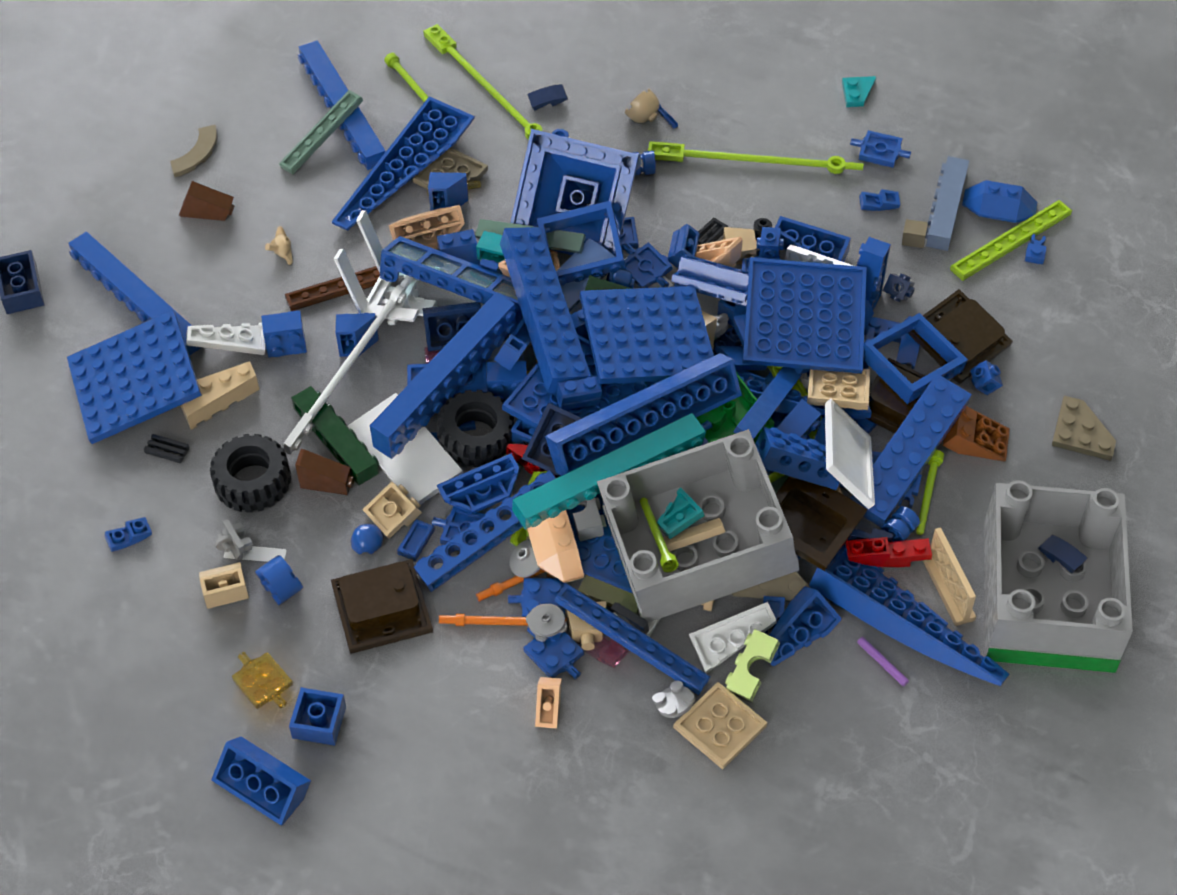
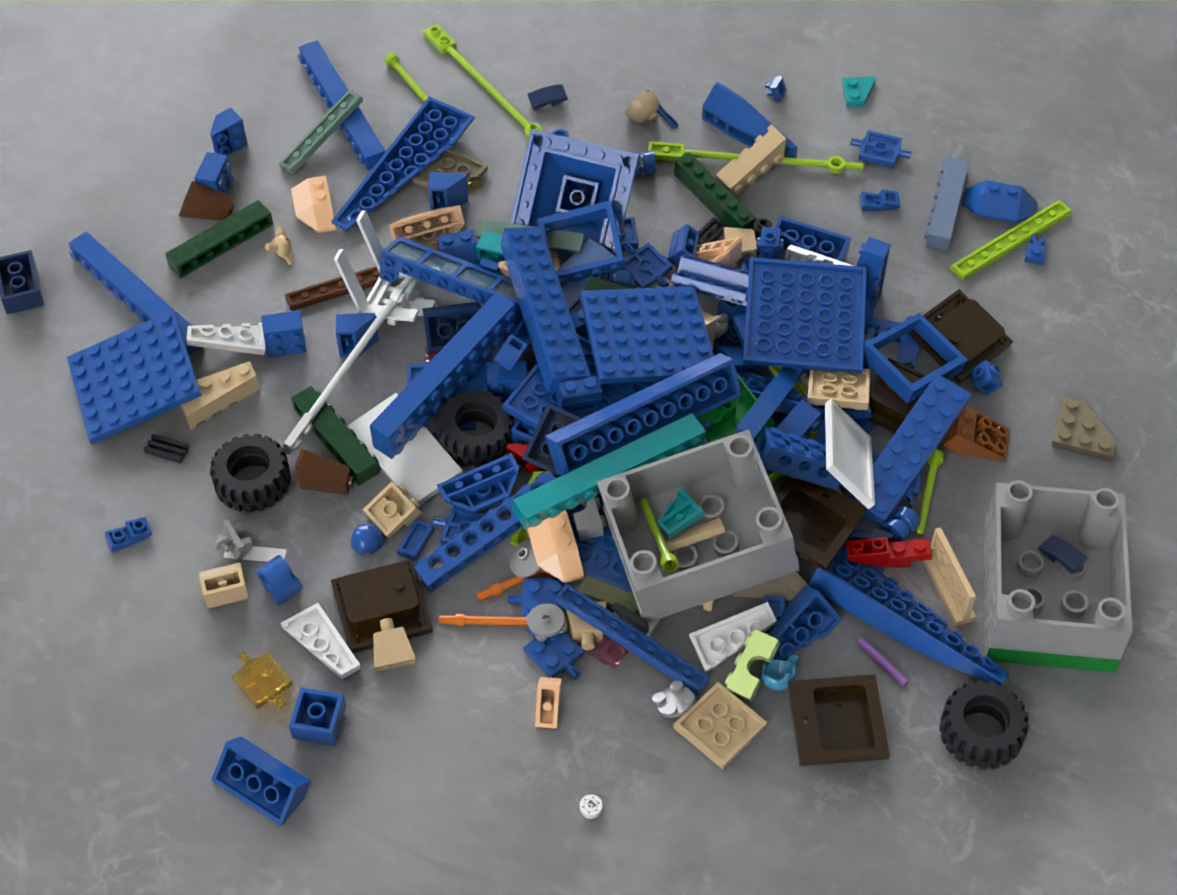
(199, 153): dark tan tile -> none
(215, 172): none -> blue brick
(219, 239): none -> dark green brick
(228, 133): none -> blue slope
(314, 204): none -> light nougat wedge
(321, 638): none -> white wing
(391, 647): none -> tan torso
(590, 806): none -> white tile
(712, 193): none -> dark green brick
(738, 118): none -> blue wedge
(753, 161): none -> tan wedge
(777, 88): none -> blue tile
(779, 672): none -> dark azure hair
(841, 720): none -> dark brown piece
(893, 287): dark blue brick -> none
(914, 233): dark tan panel -> none
(976, 748): none -> black tyre

